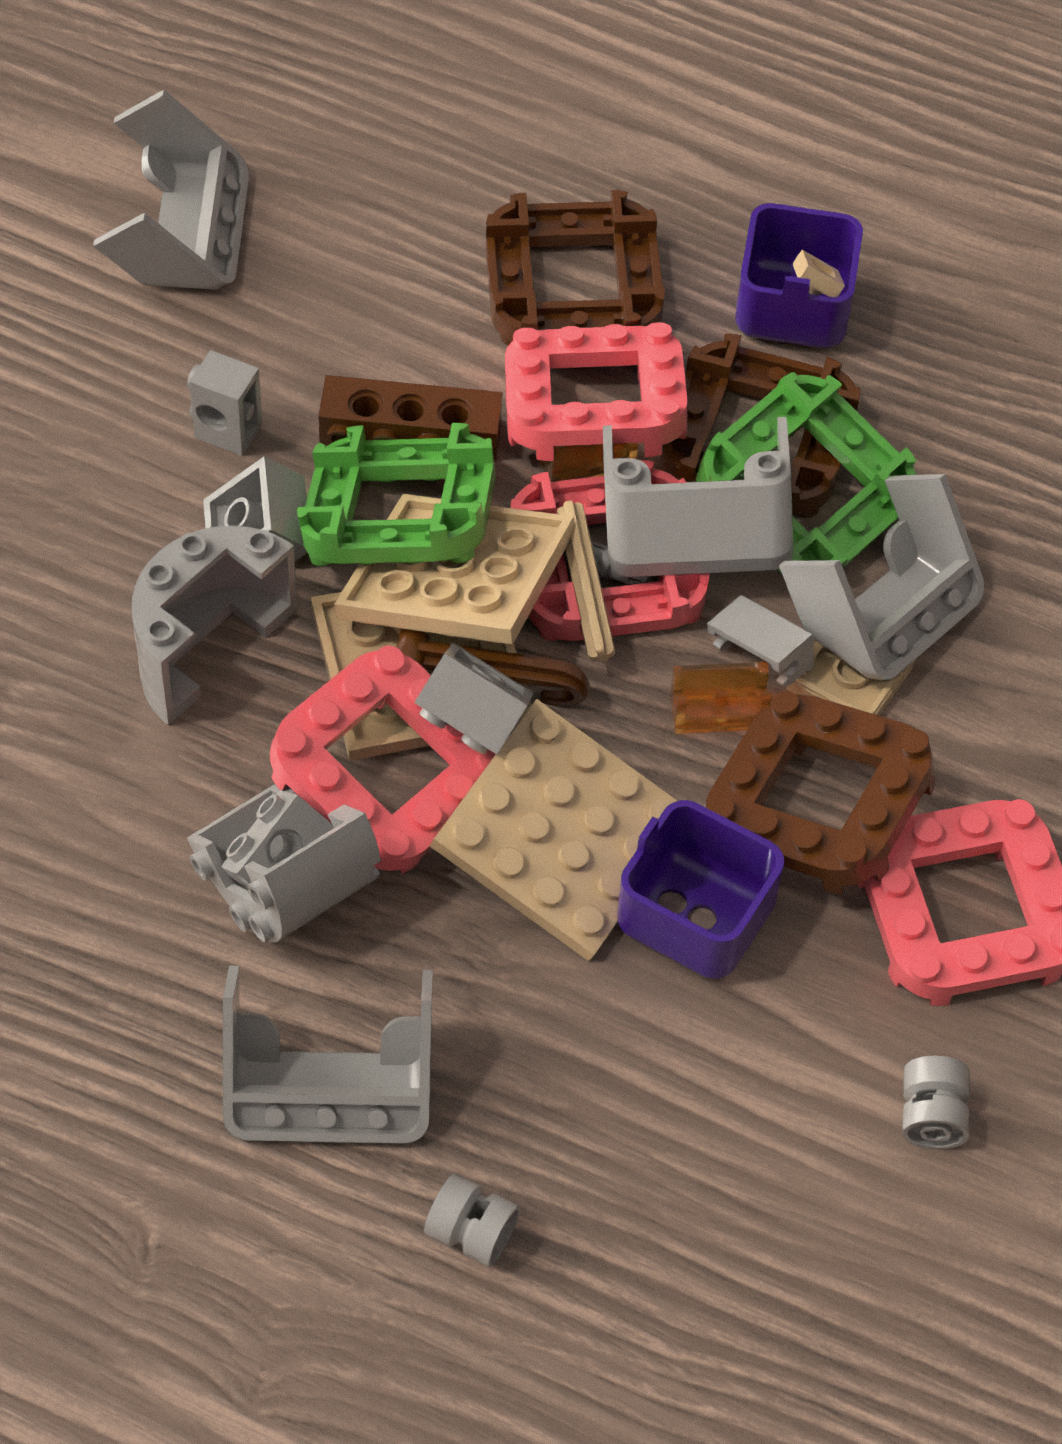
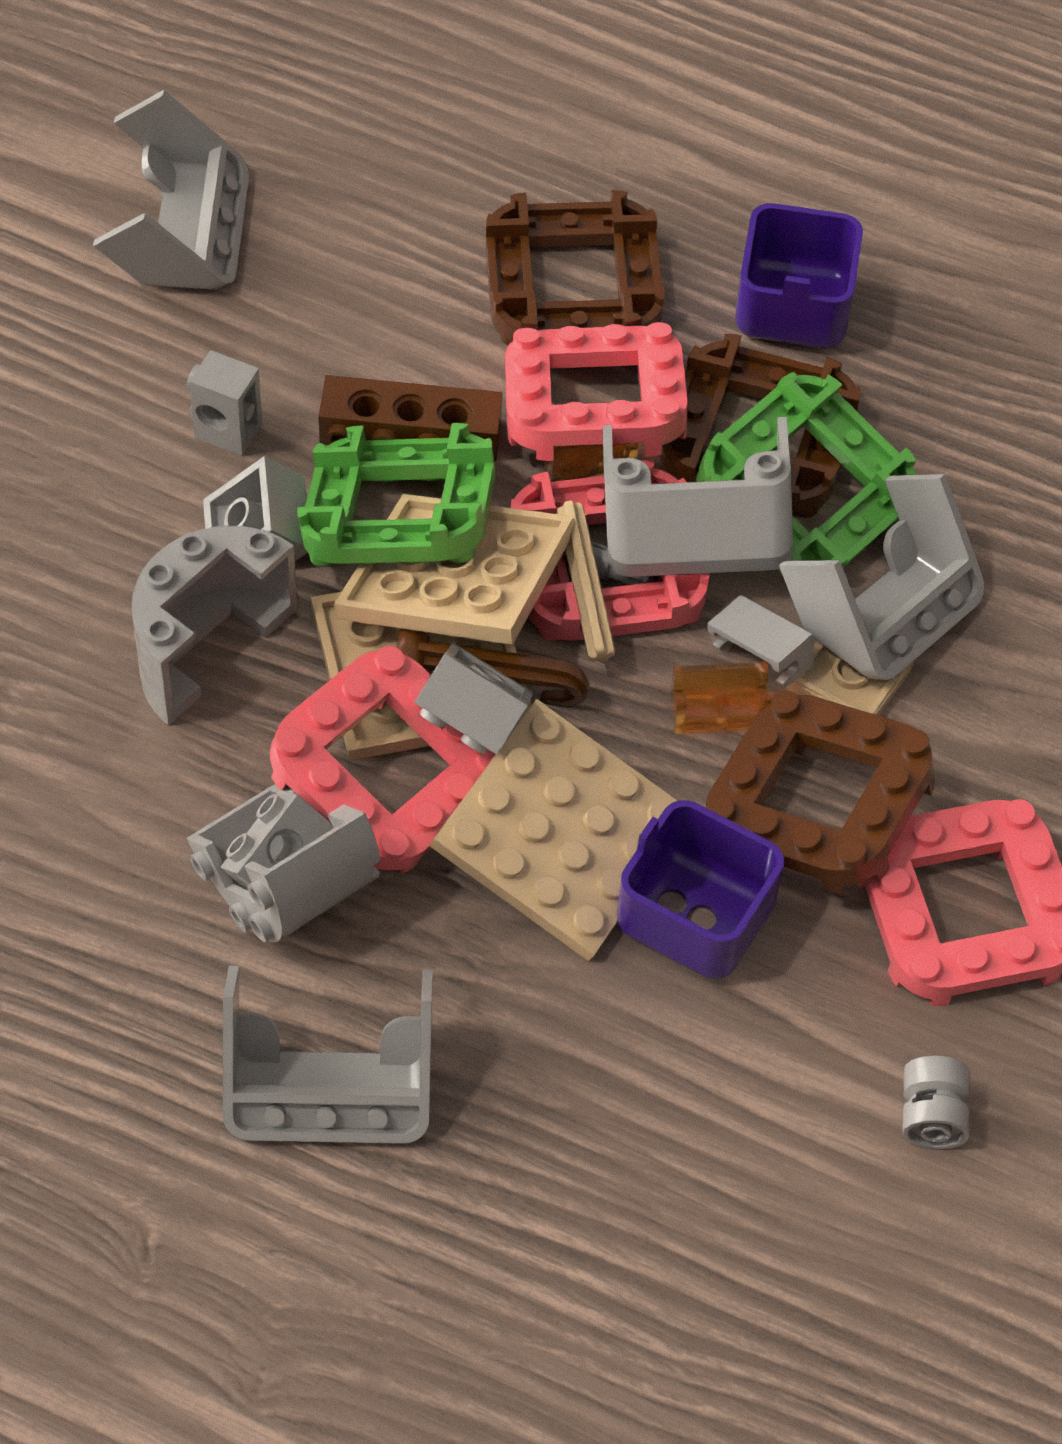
(471, 1219): light grey wheel -> none
(822, 276): tan plate -> none

